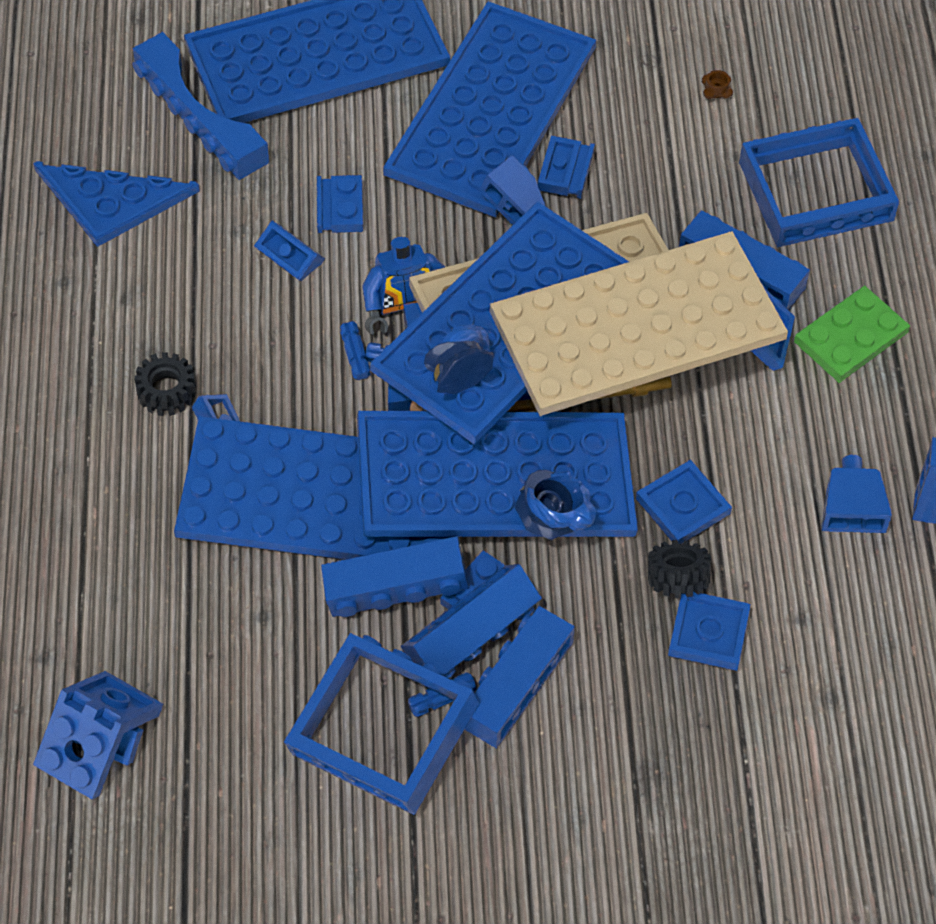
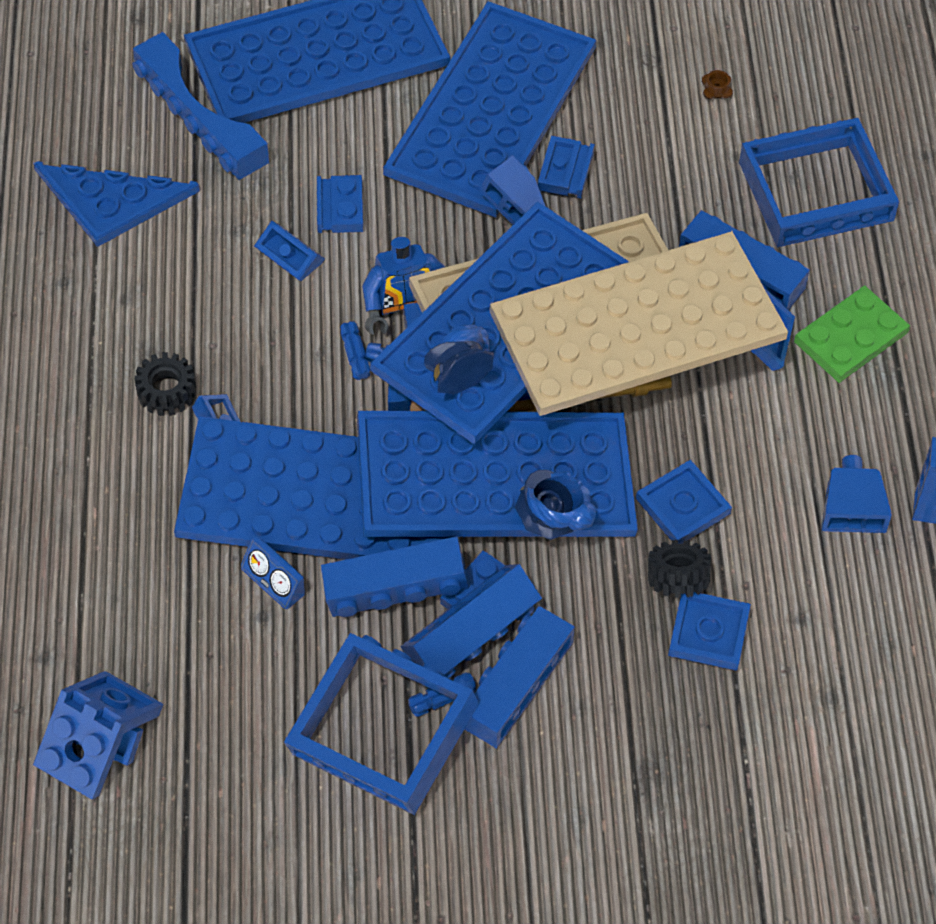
(273, 573): none -> slope

